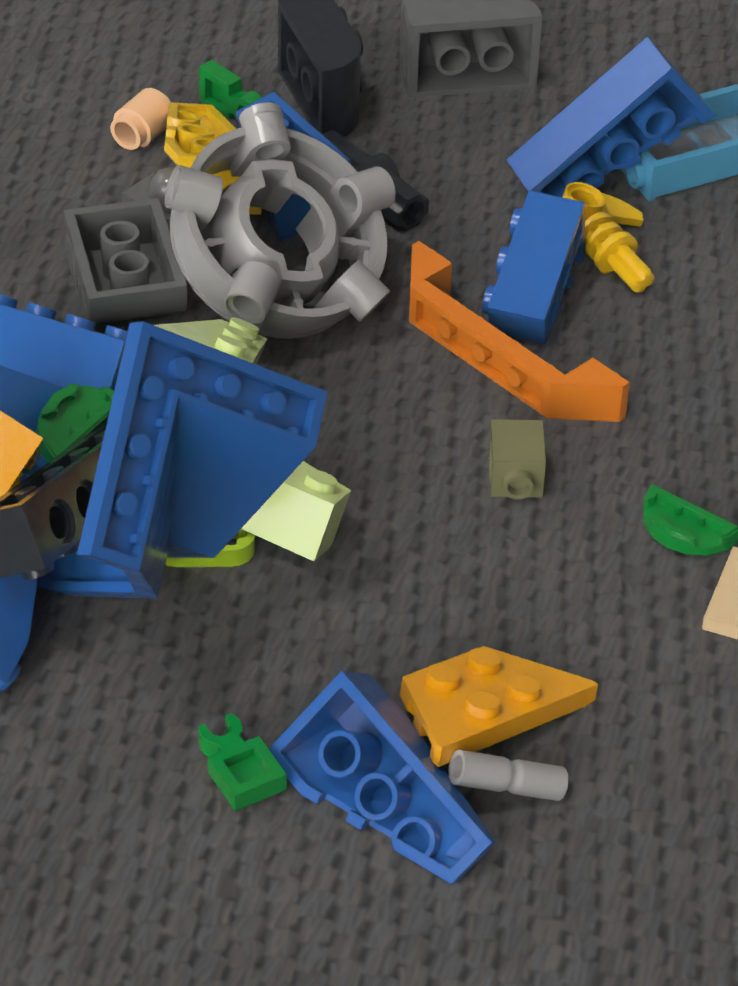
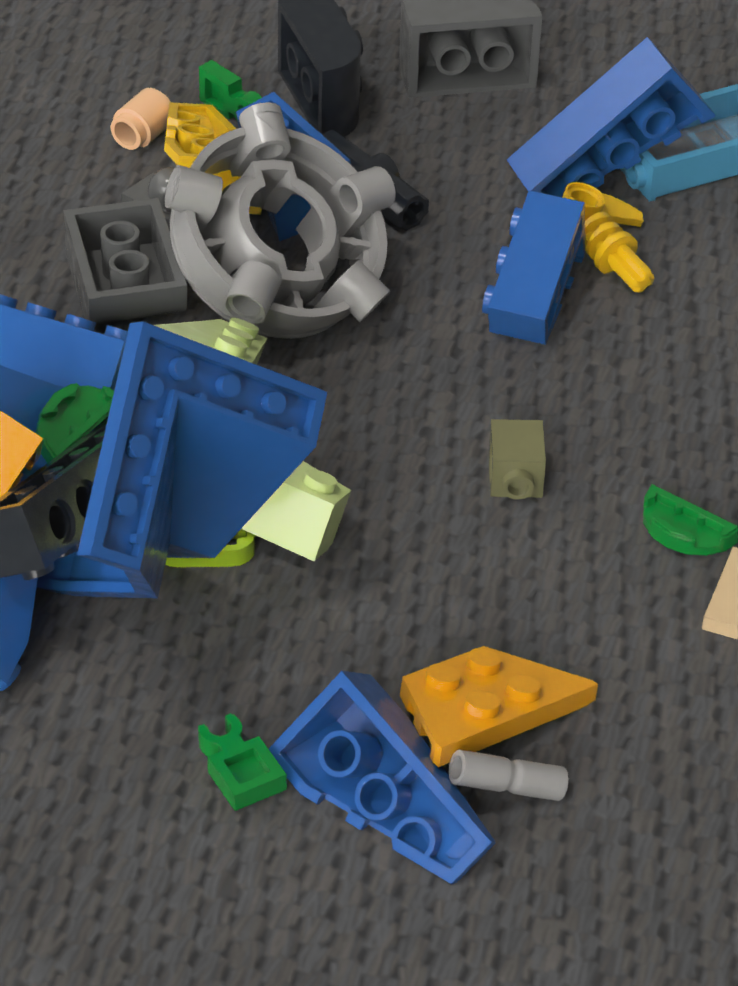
(582, 394): orange slope -> none

